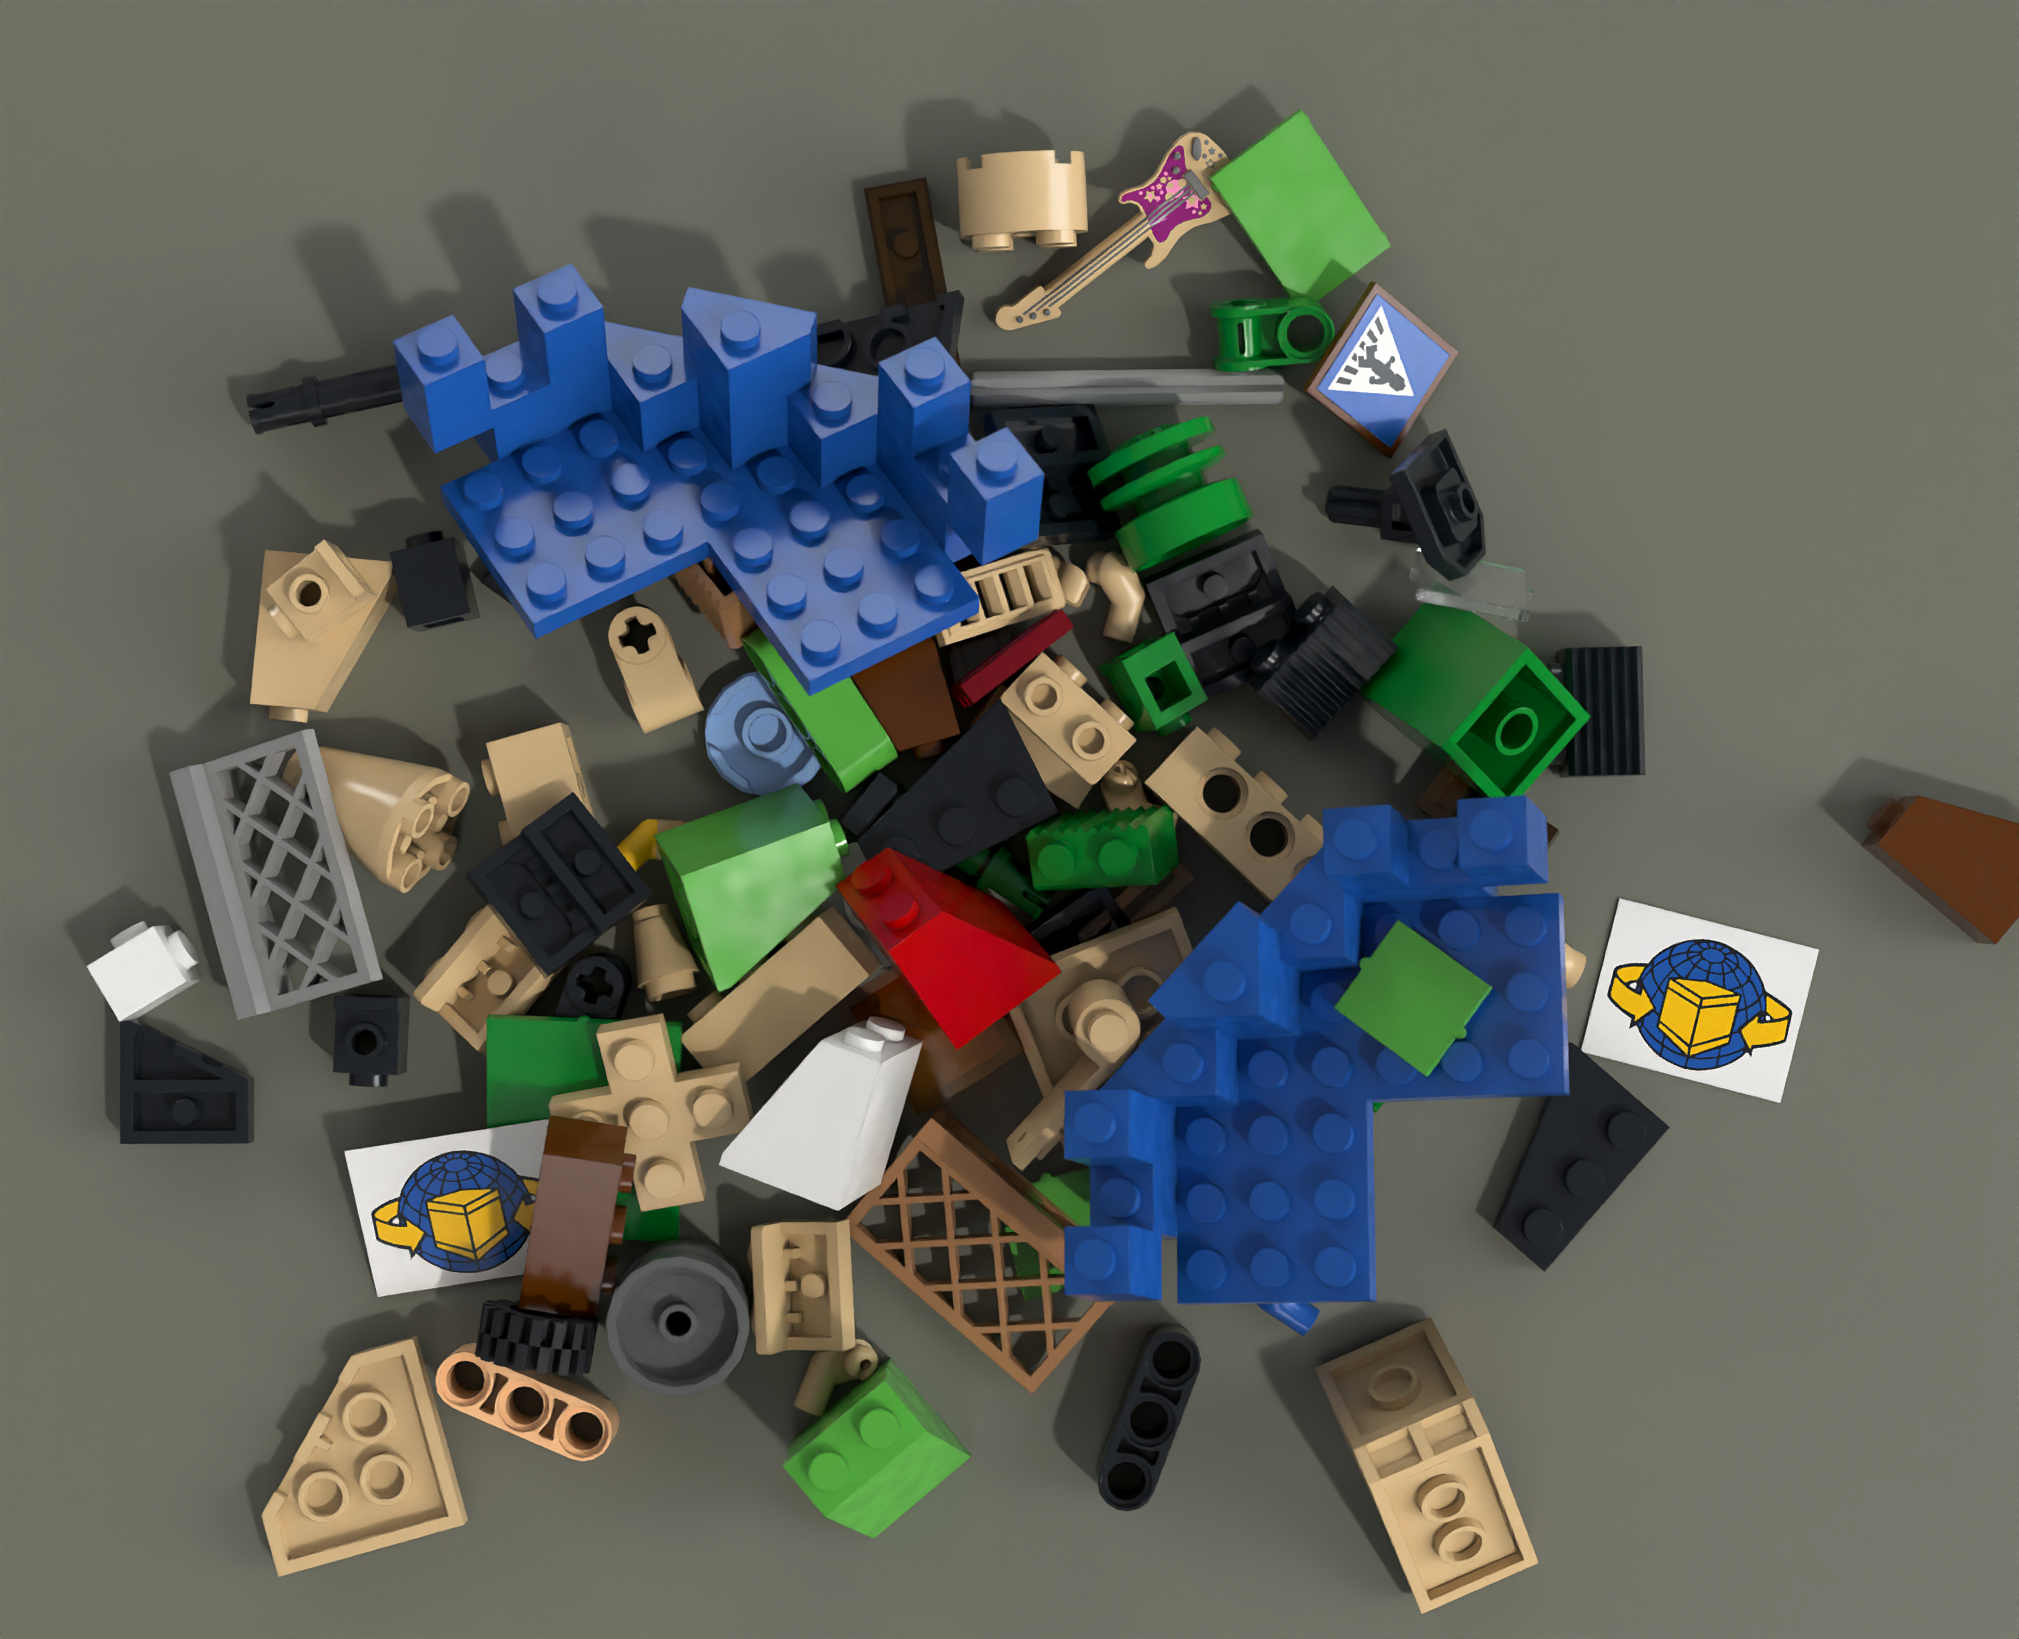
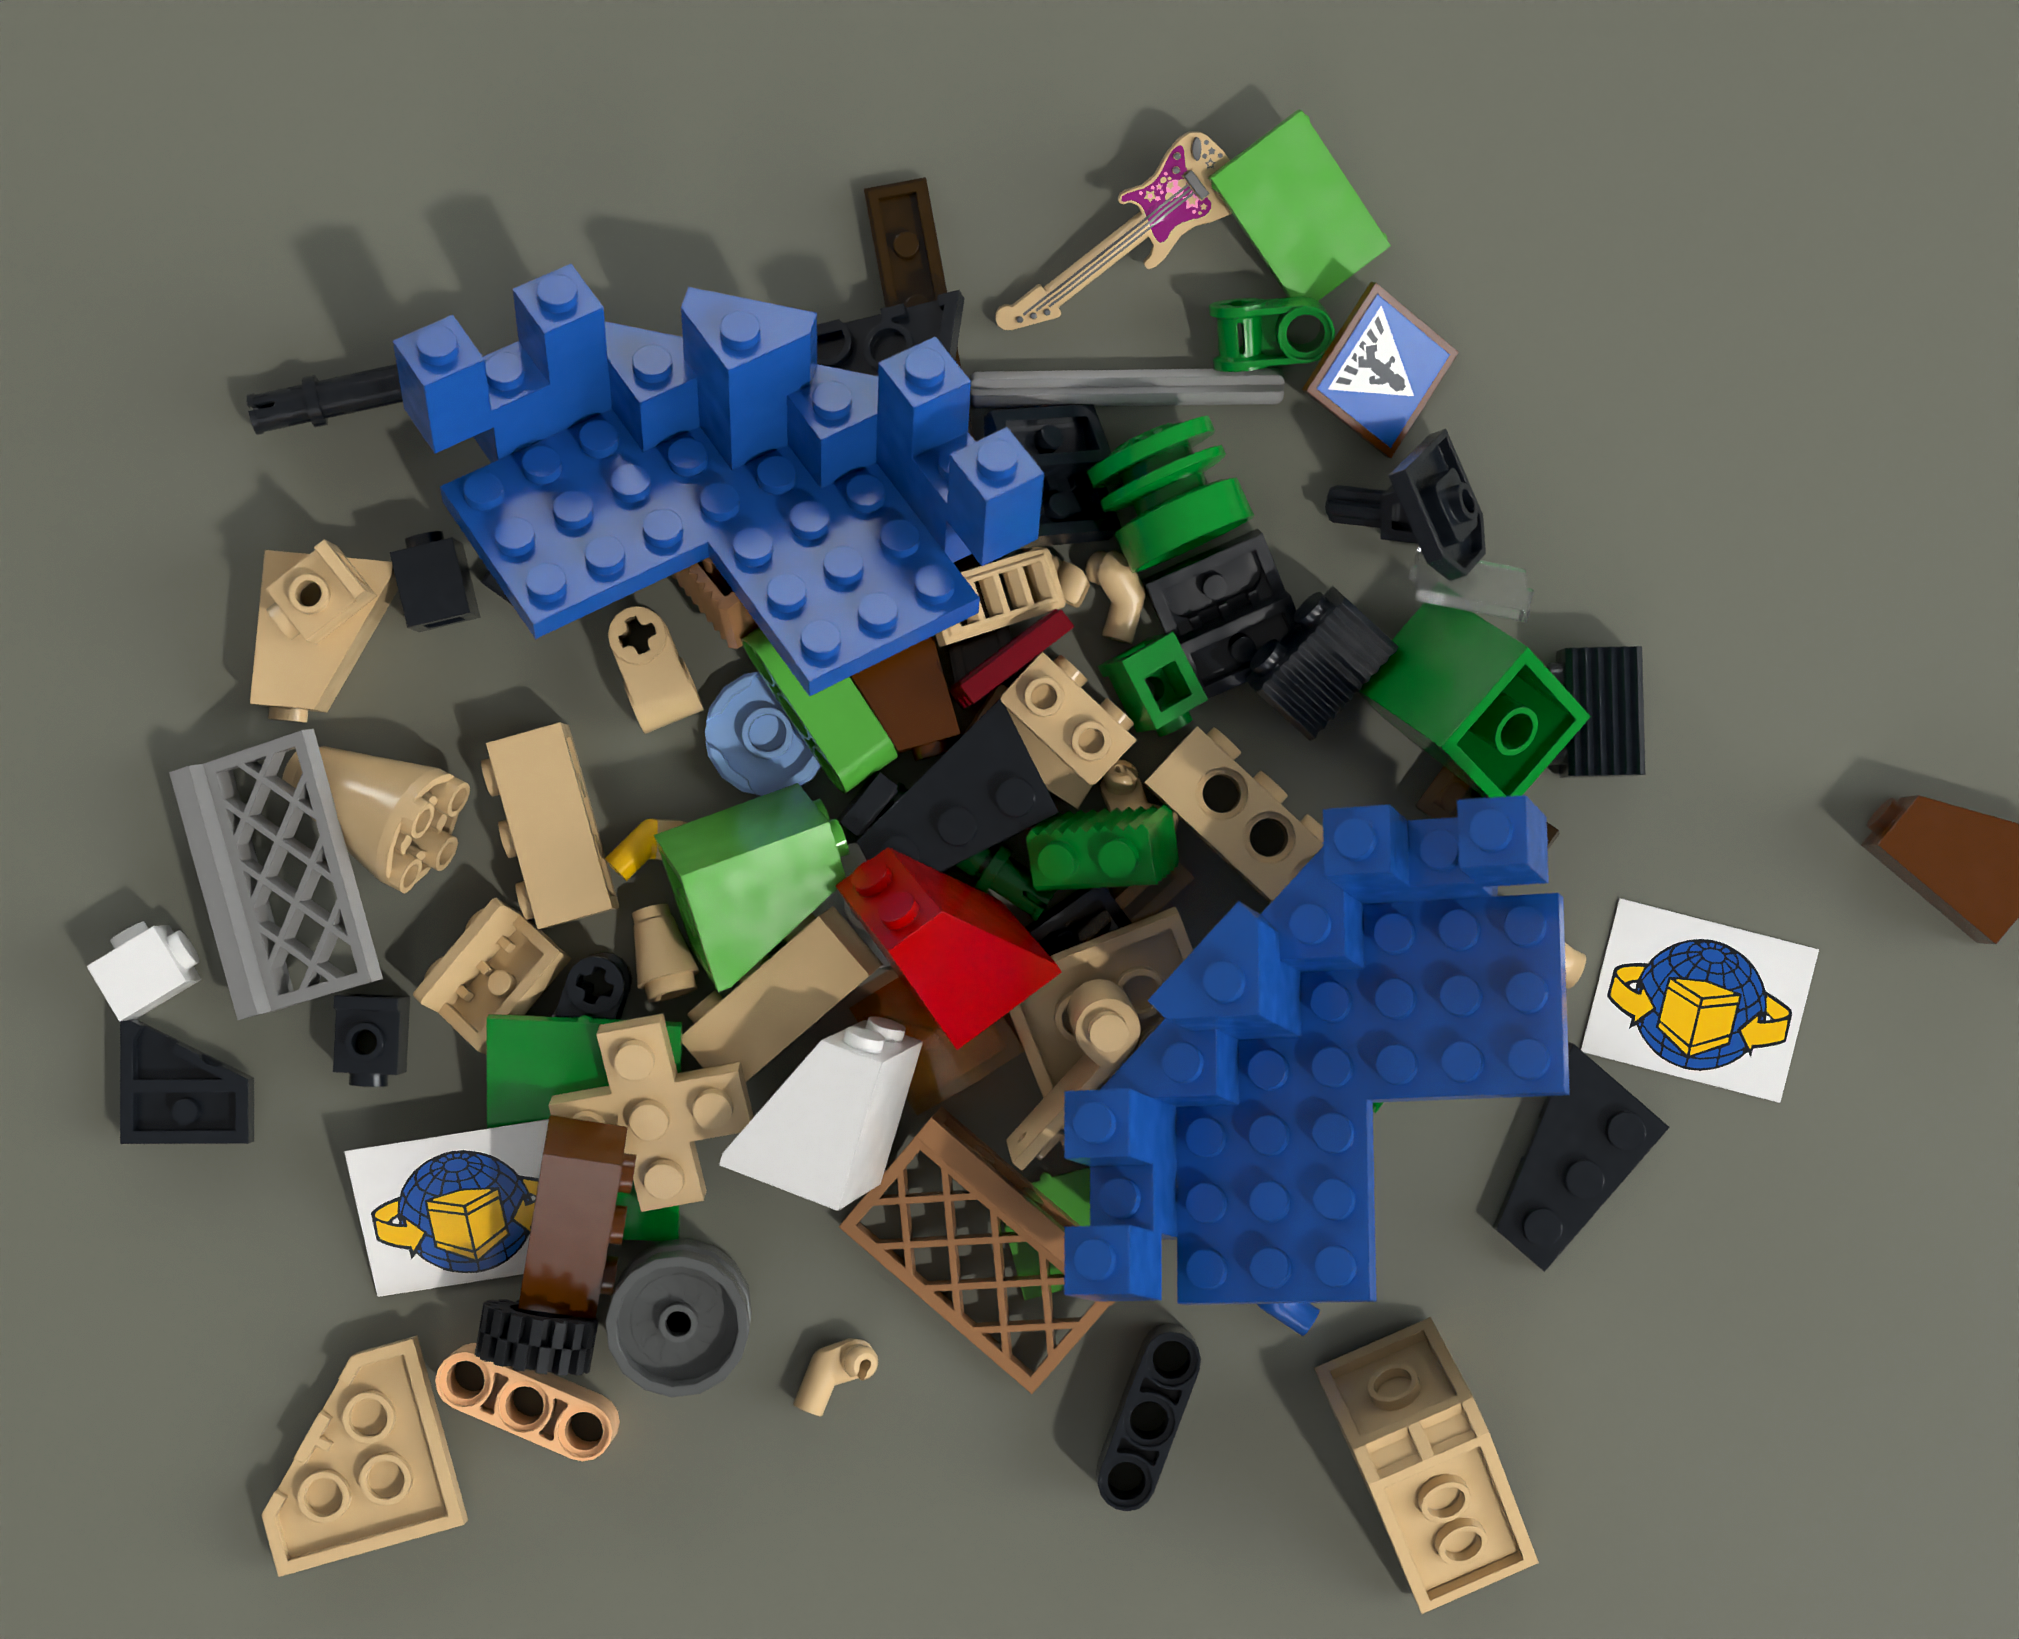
(559, 885): black slope -> none
(802, 1285): tan bracket -> none
(874, 1453): bright green slope -> none
(1022, 198): tan brick -> none
(1413, 998): bright green piece -> none

